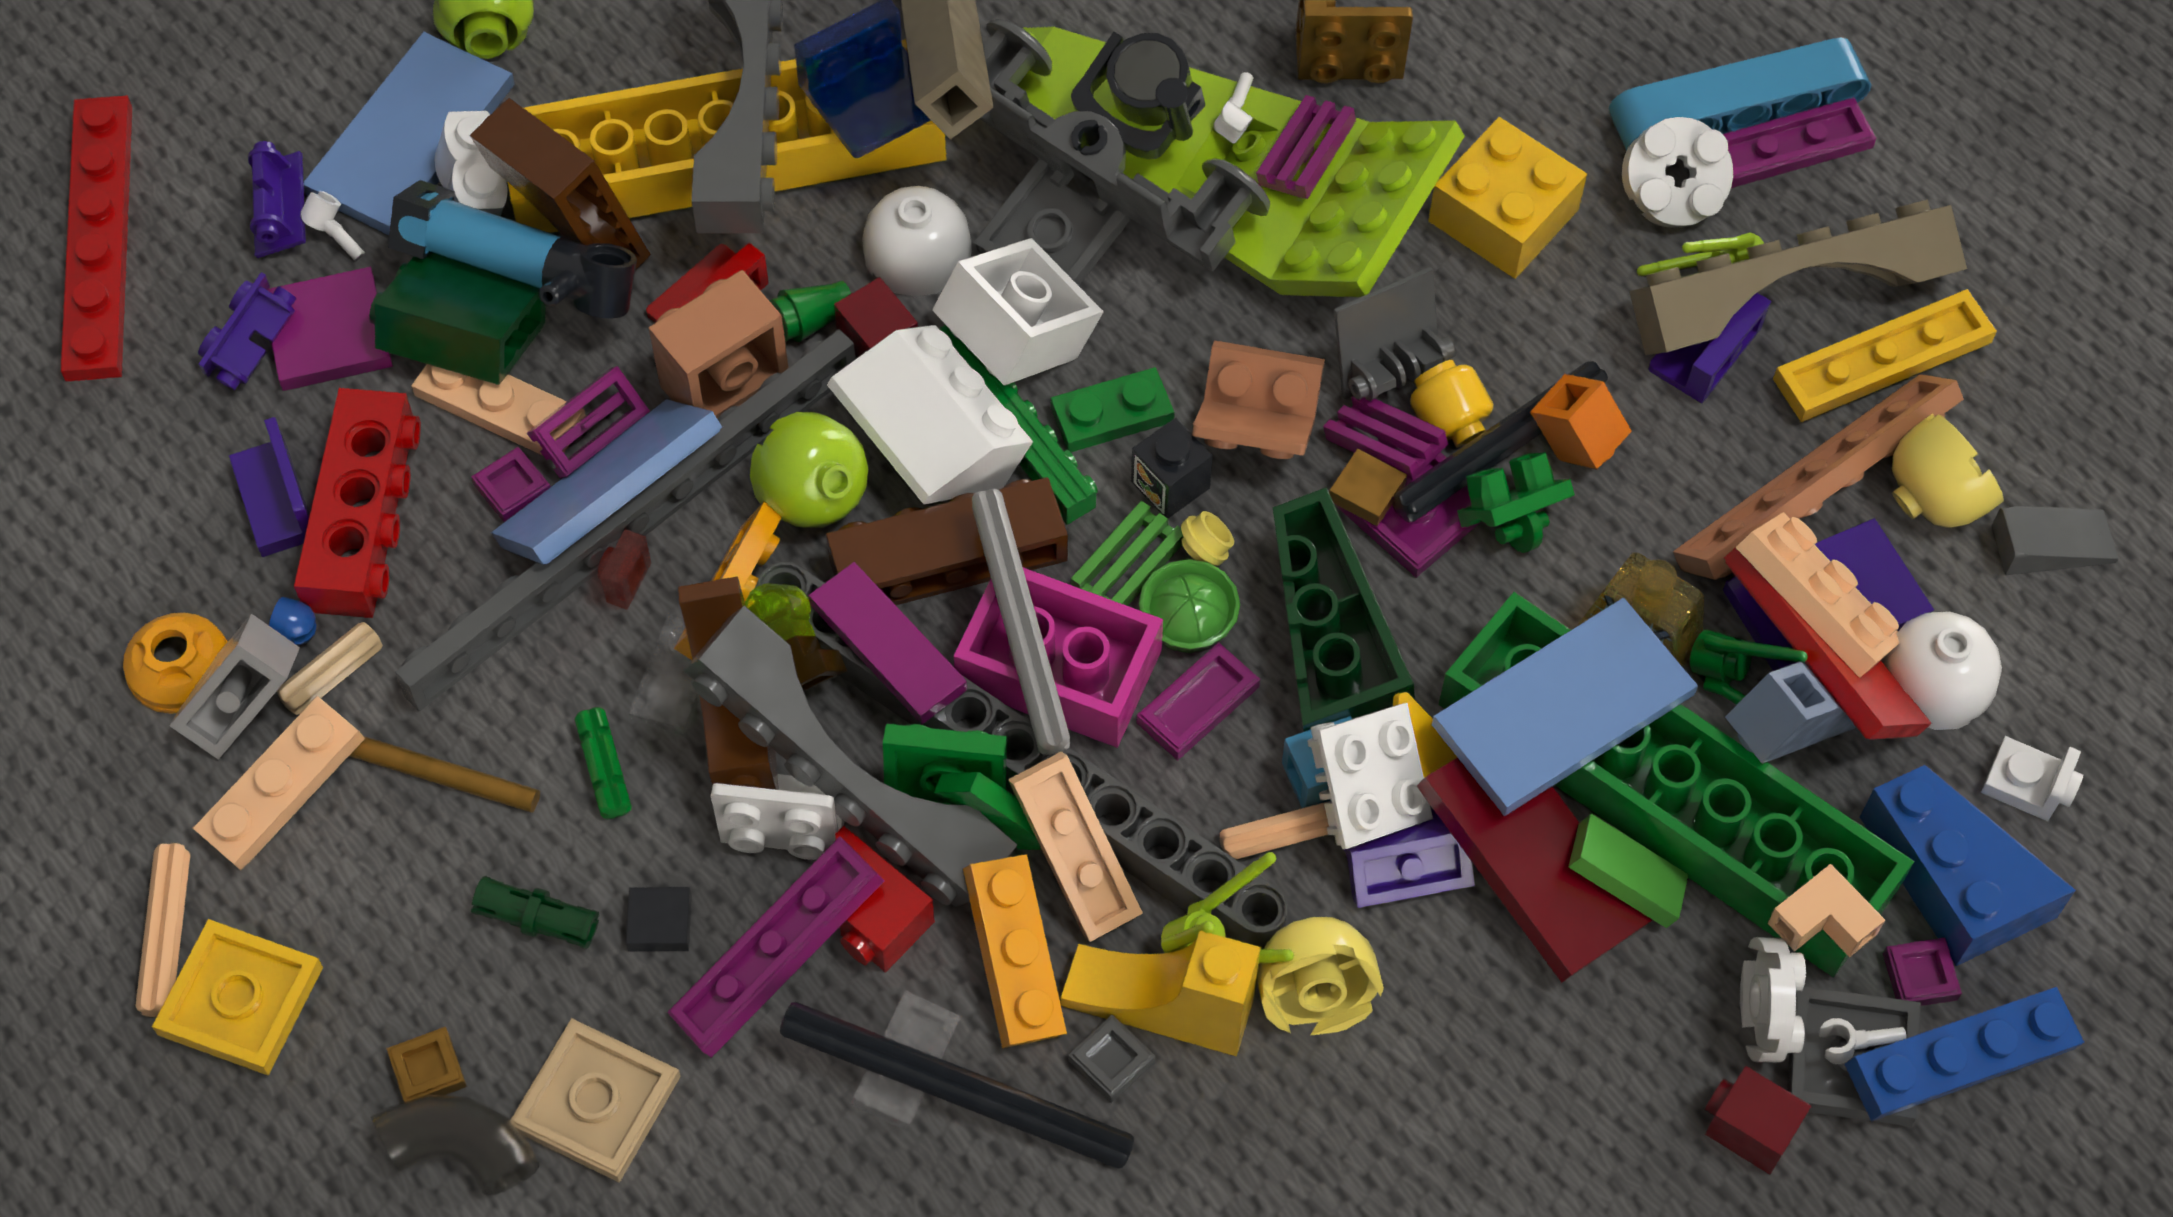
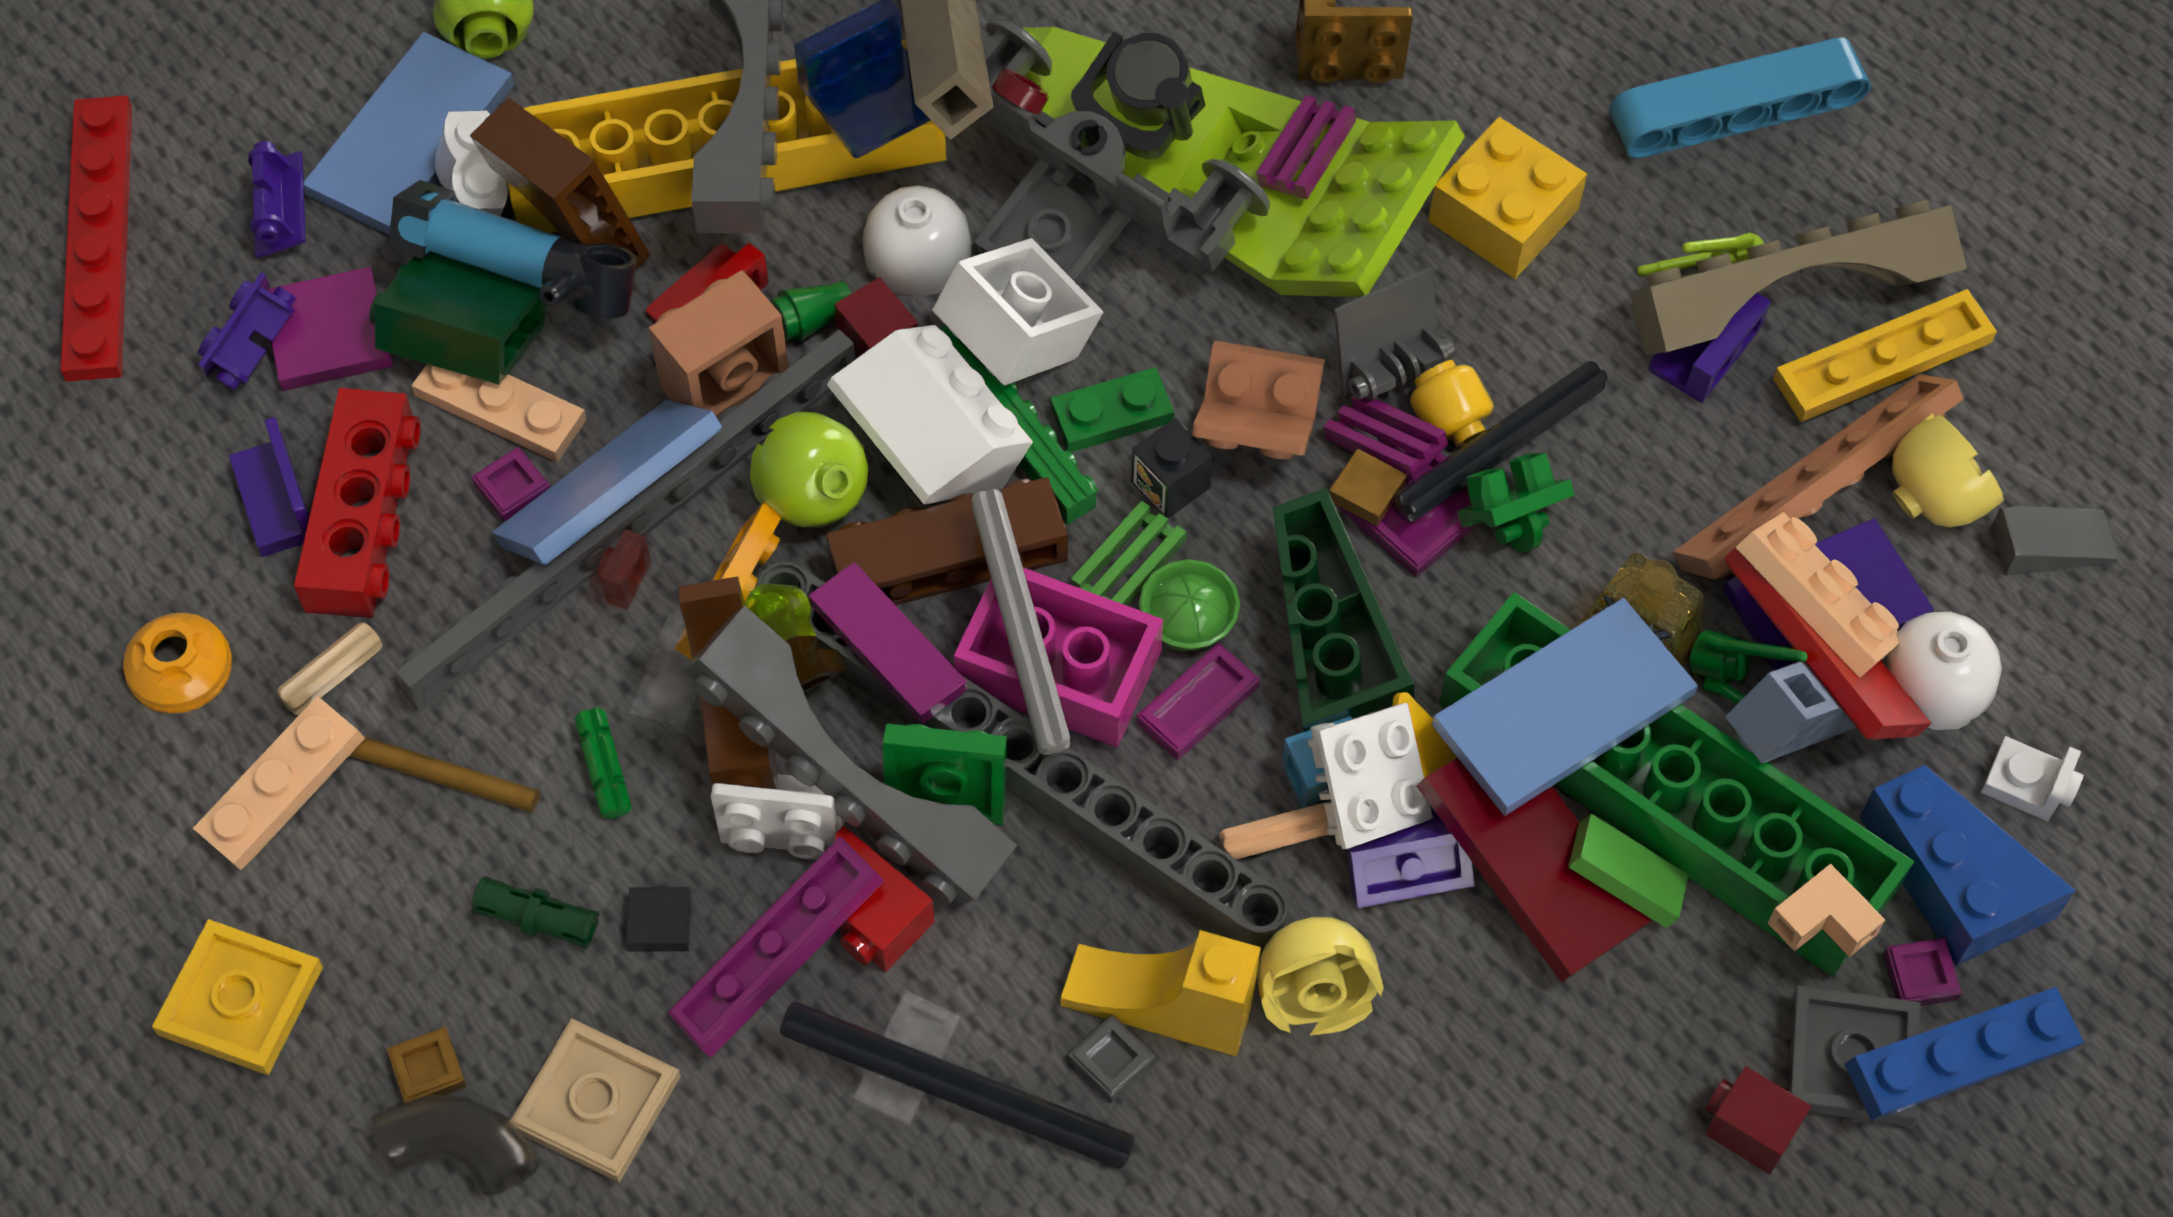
(162, 927): light nougat axle -> none
(236, 686): light grey slope -> none
(293, 620): blue hinge -> none
(320, 213): white hand -> none
(553, 448): magenta tile -> none
(990, 800): green tile -> none
(1014, 951): light orange plate -> none
(1021, 91): none -> dark red tile
(1075, 846): light nougat plate -> none
(1185, 930): lime plant -> none
(1206, 538): light yellow plate -> none
(1233, 120): white hand -> none
(1581, 421): orange brick -> none
(1704, 155): white plate -> none
(1770, 999): white plate -> none
(1798, 141): magenta tile -> none
(1856, 1039): white hand -> none

